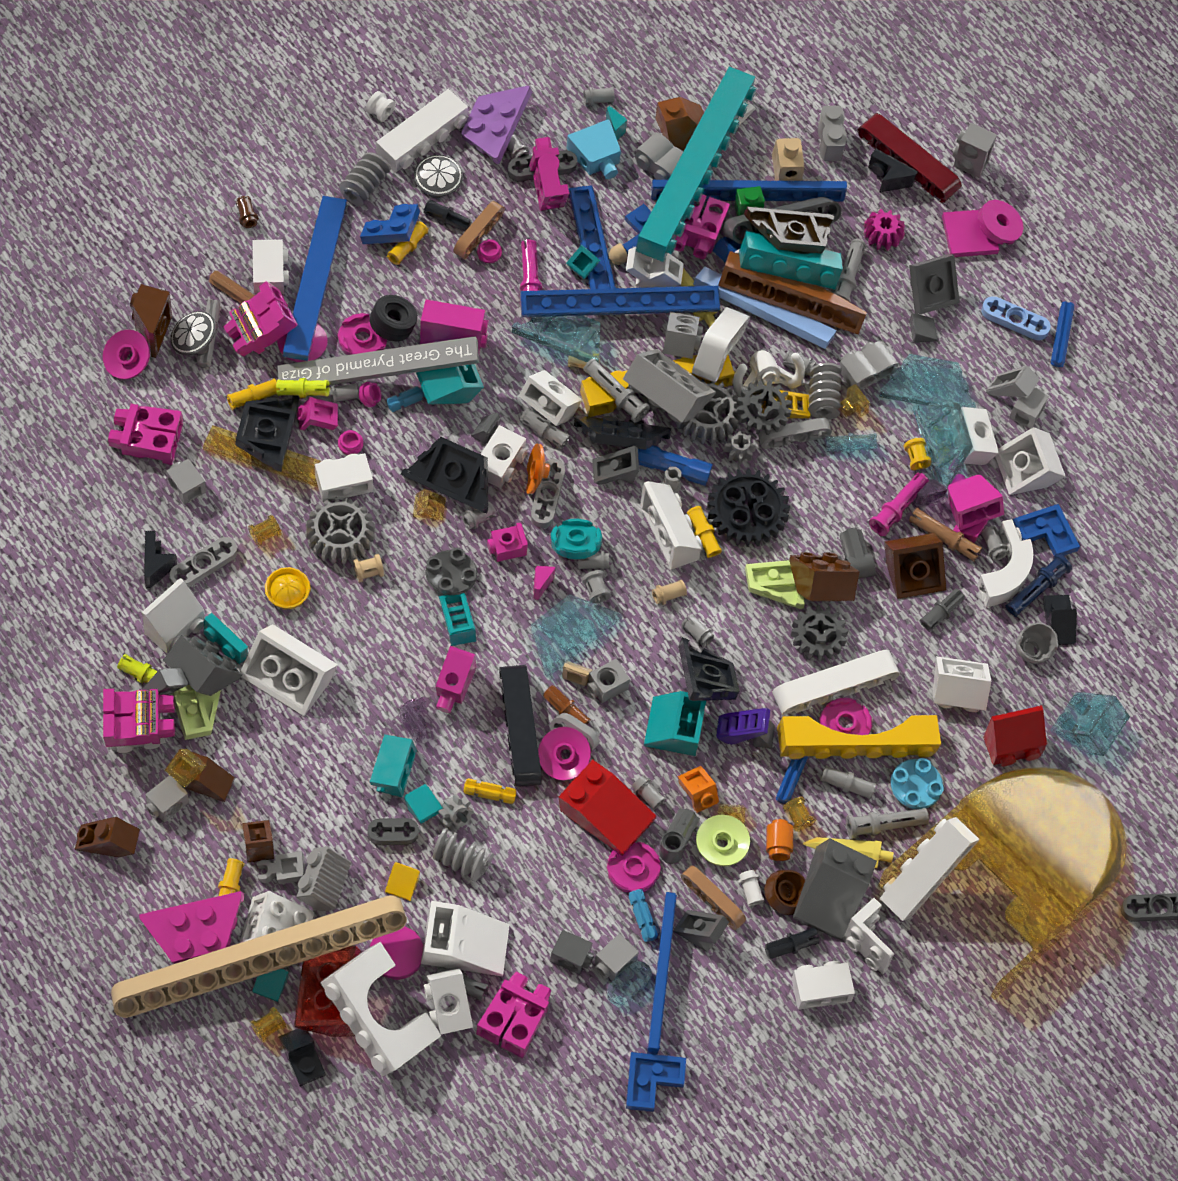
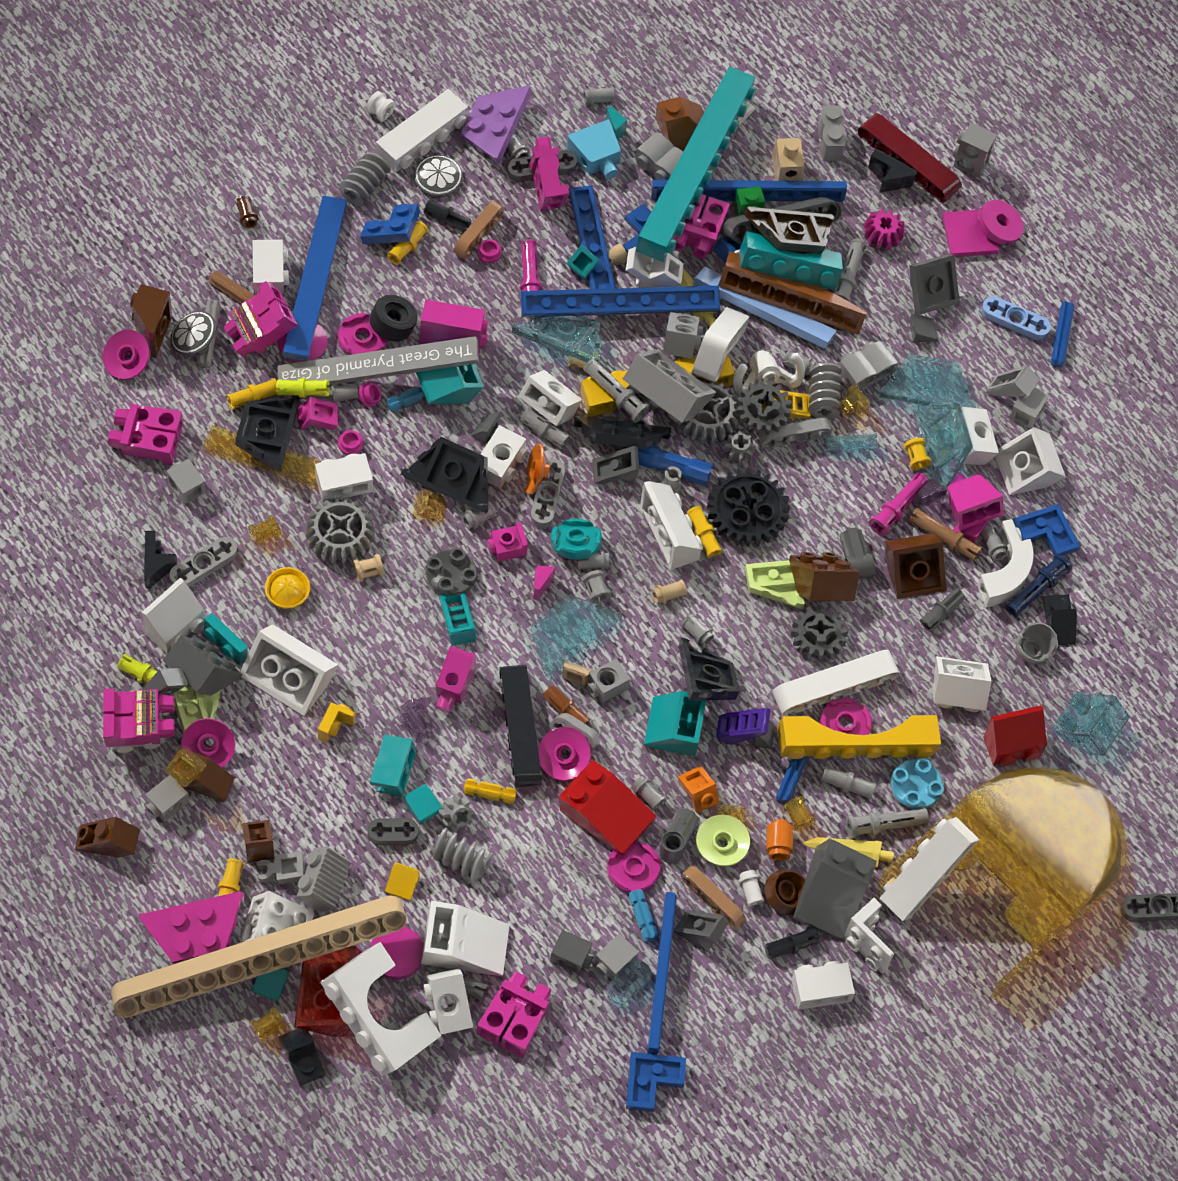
(224, 740): none -> dark pink dish
(331, 722): none -> yellow bracket

